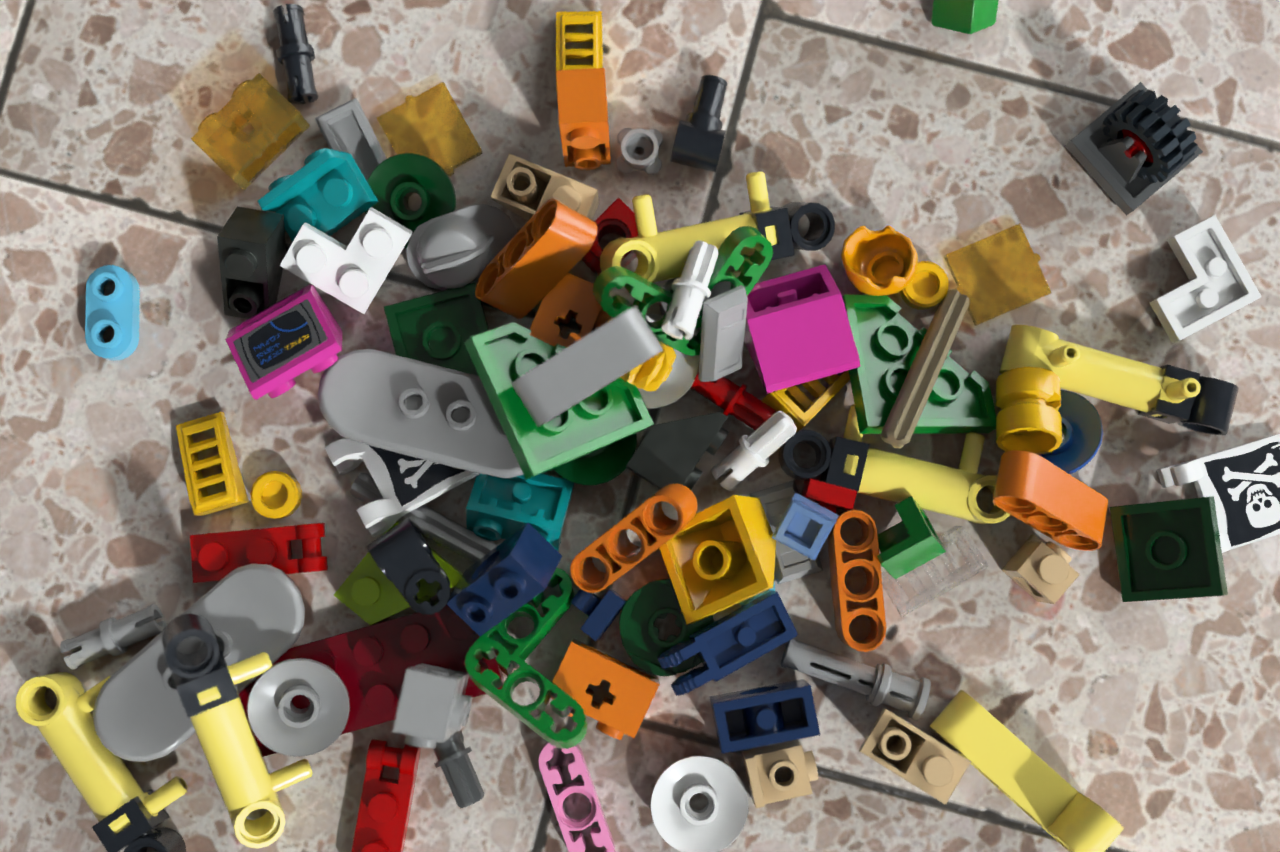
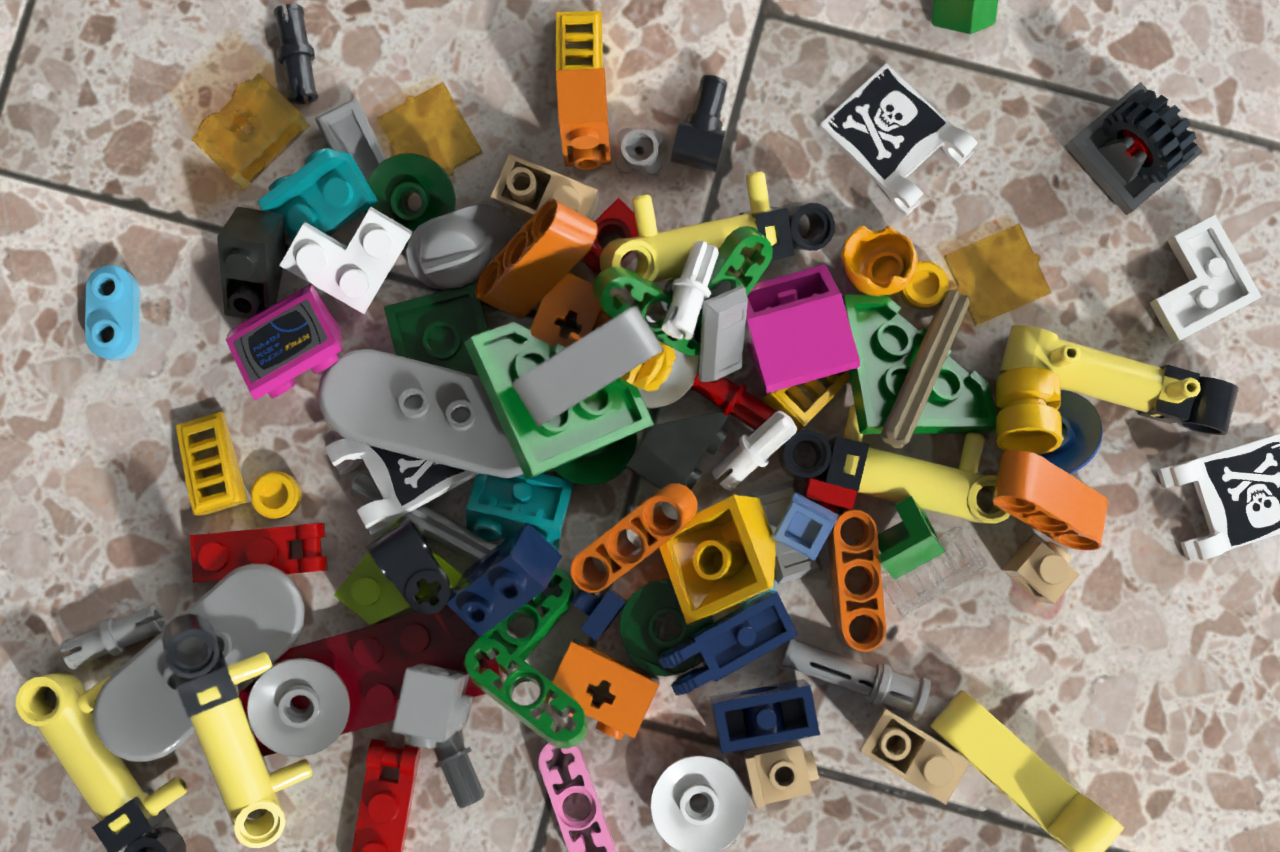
(892, 132): none -> flag
(1168, 550): dark green plate -> none

